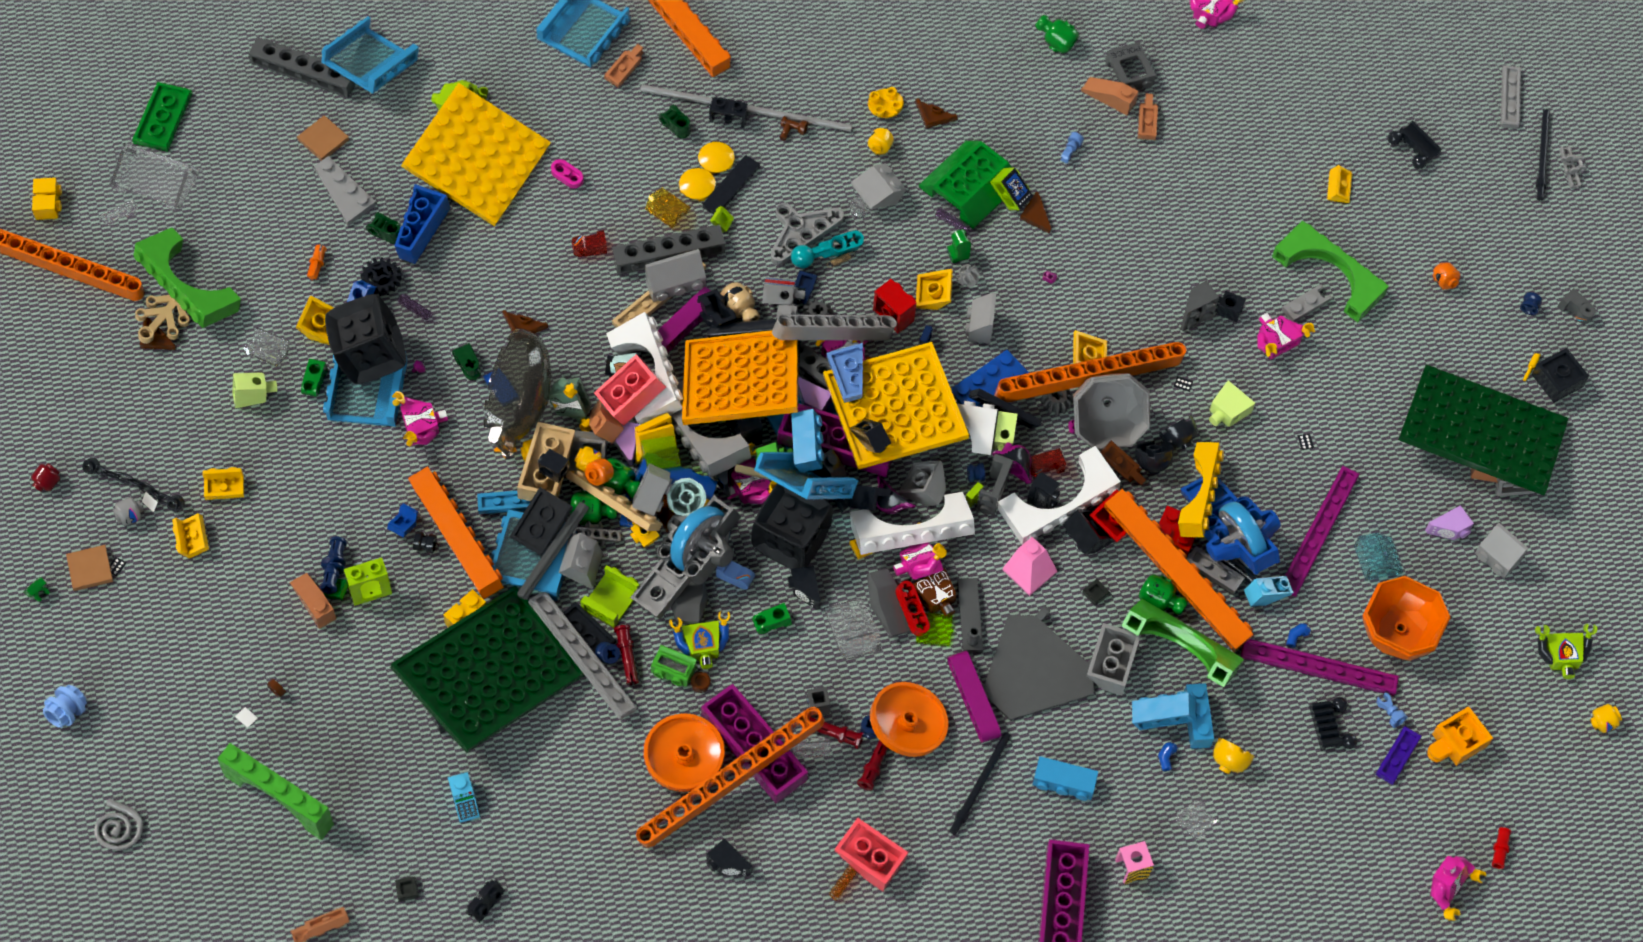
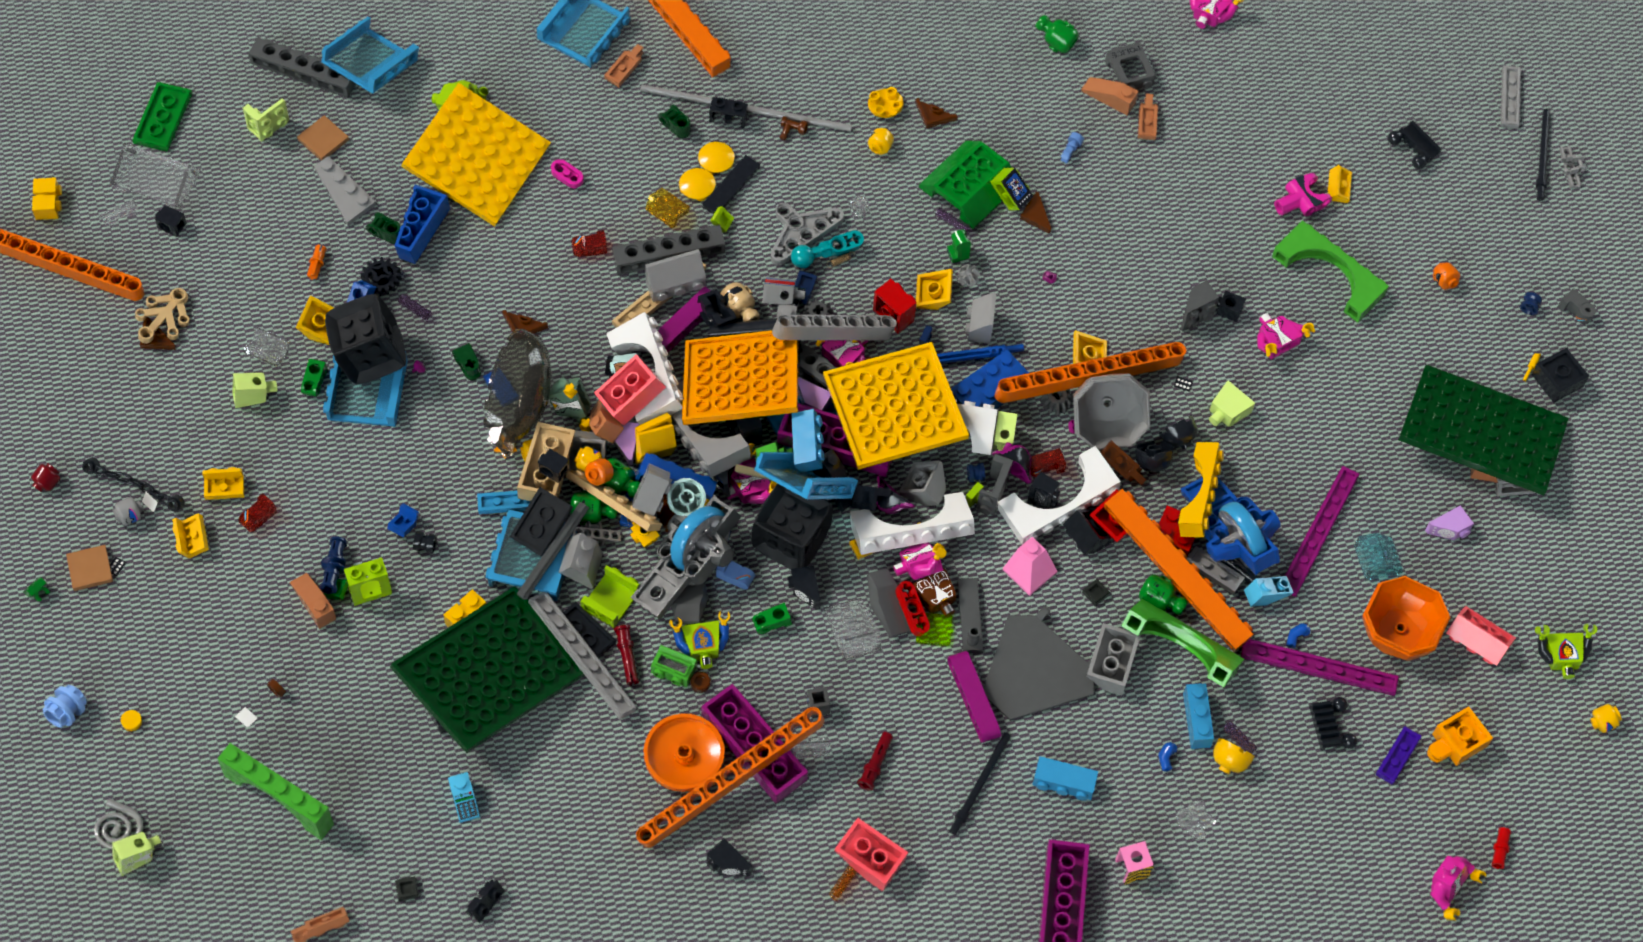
(131, 720): none -> yellow tile
(134, 851): none -> yellowish green torso
(170, 220): none -> black brick
(202, 305): bright green arch -> none
(258, 513): none -> clear red leg
(268, 122): none -> yellowish green bracket
(419, 419): dark pink torso -> none
(456, 533): orange brick -> none
(602, 652): dark blue wheel -> none
(661, 452): clear neon green piece -> none
(843, 734): dark red pin -> none
(848, 371): medium blue wing -> none
(867, 729): dark blue wheel -> none
(871, 435): black slope -> none
(879, 187): light grey slope -> none
(909, 719): orange dish -> none
(978, 353): none -> blue axle
(1022, 417): black tile -> none
(1164, 710): dark azure brick -> none
(1239, 737): none -> clear purple axle
(1302, 197): none -> dark pink connector
(1305, 304): light grey hinge -> none
(1305, 441): black sticker -> none
(1397, 717): medium blue piece -> none
(1480, 636): none -> slope
(1501, 551): light grey slope -> none

